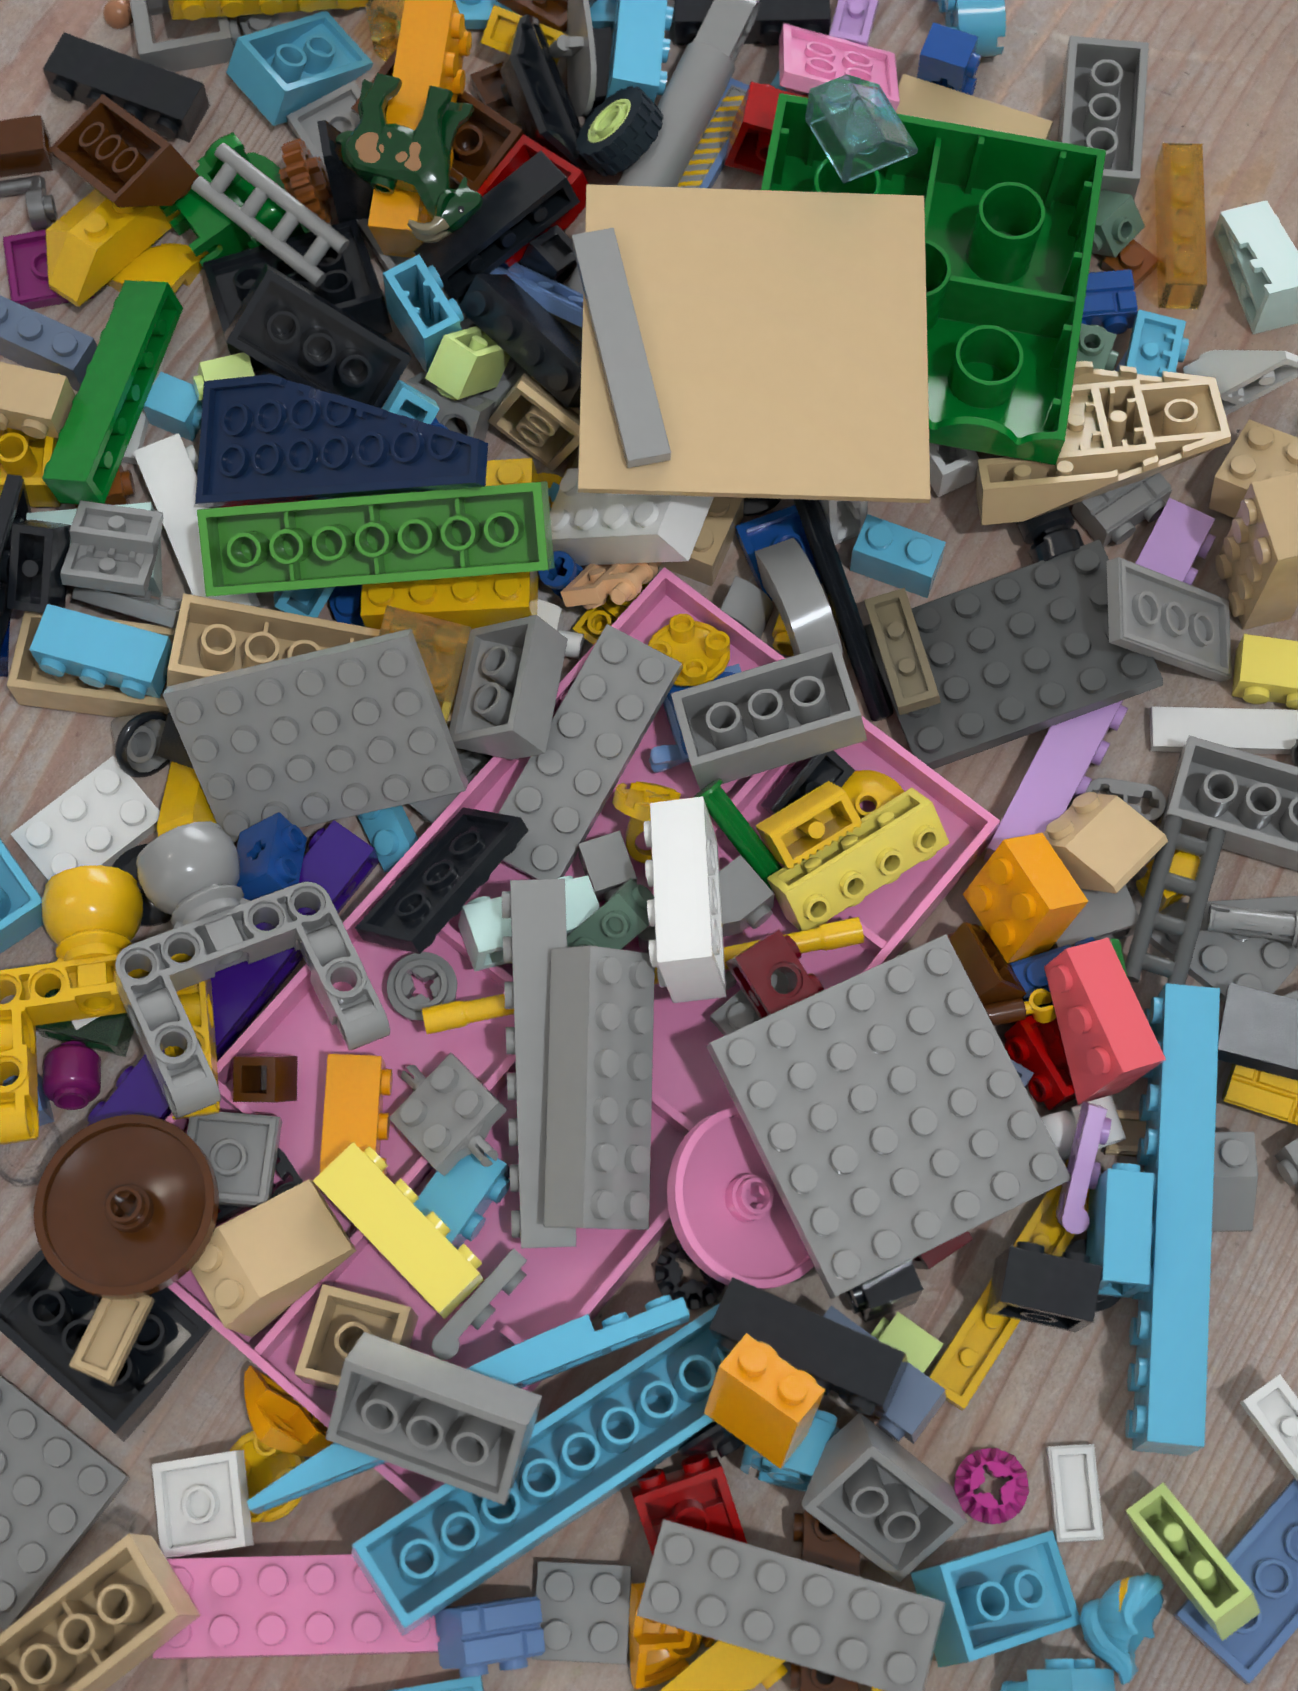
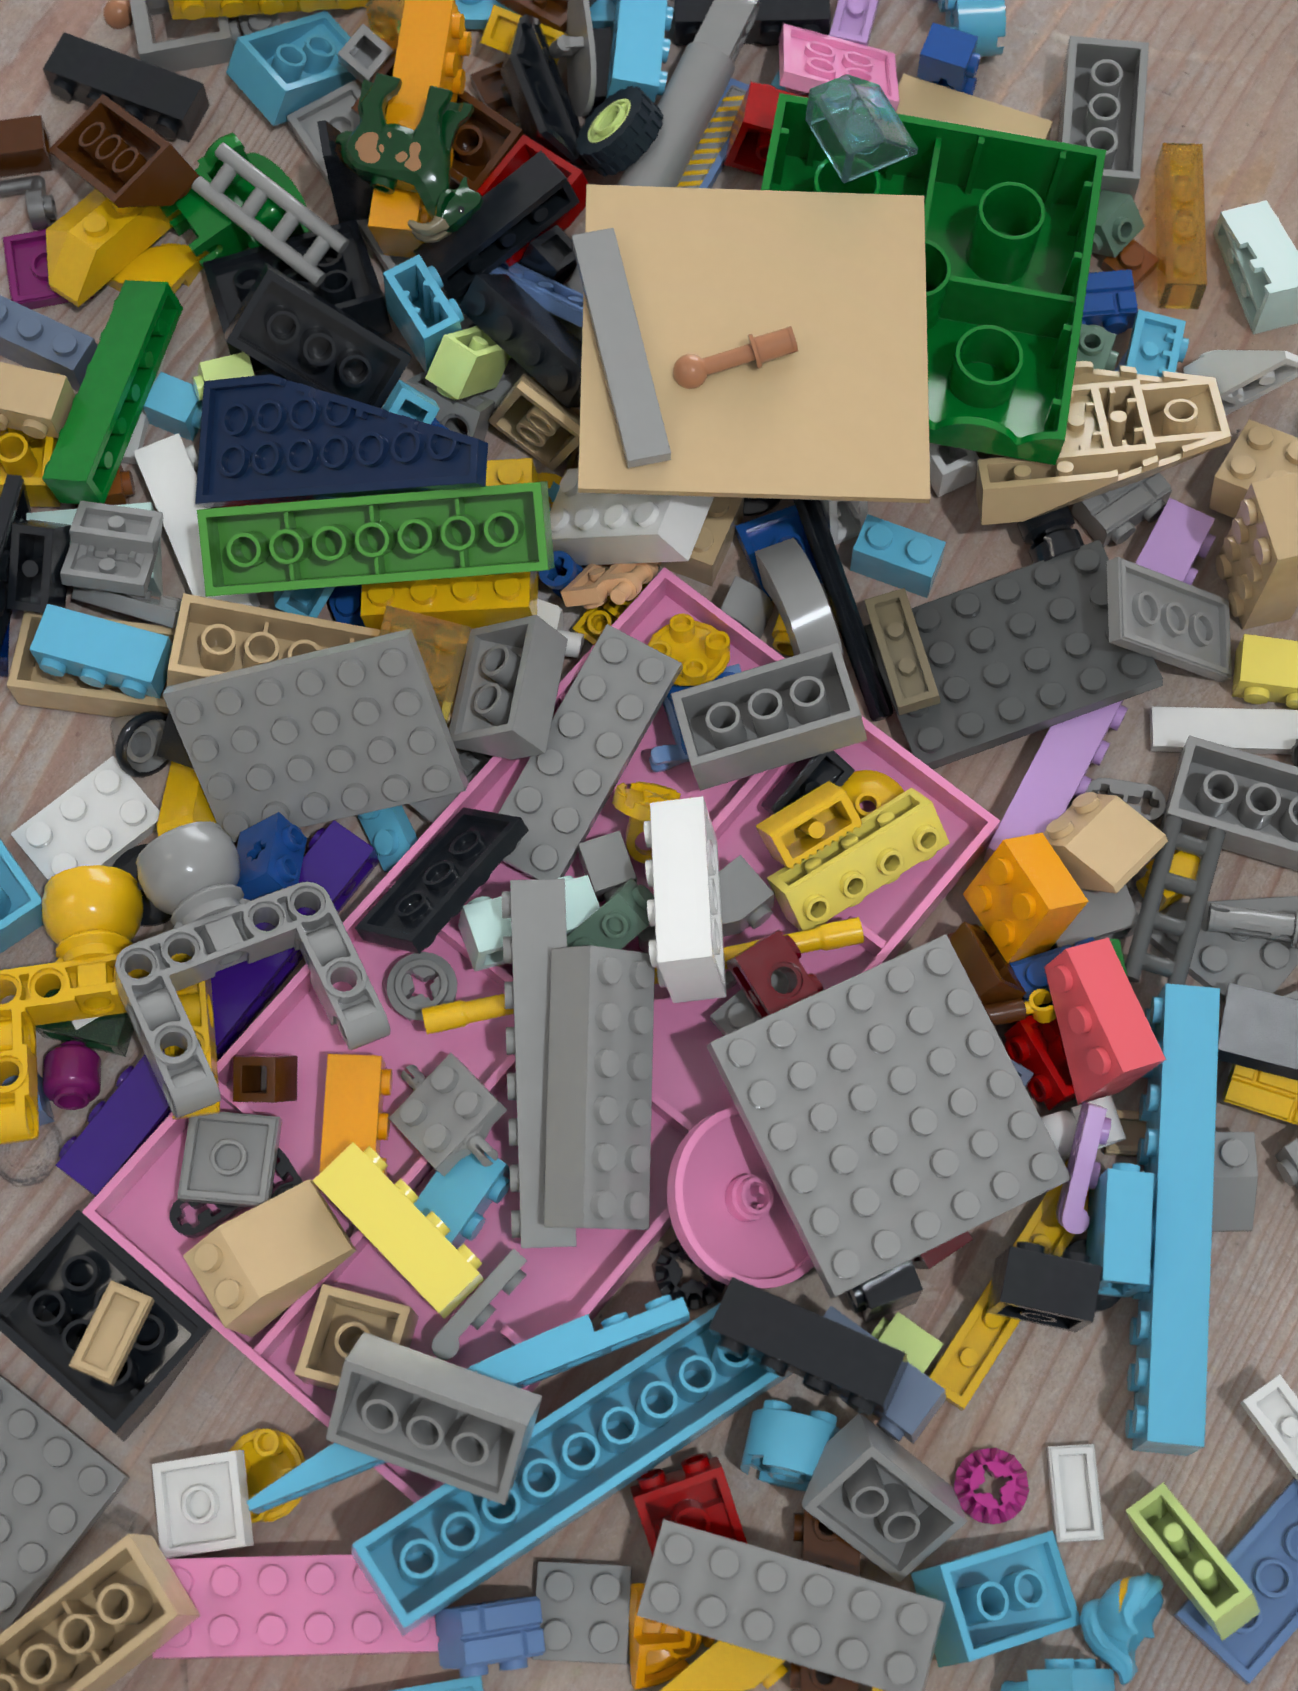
(126, 1207): reddish brown dish -> none
(281, 1419): light orange brick -> none
(306, 178): dark orange gear -> none
(364, 54): none -> light grey brick
(692, 370): none -> nougat pin
(713, 1439): black dish -> none
(739, 830): green axle -> none
(763, 1400): light orange brick -> none

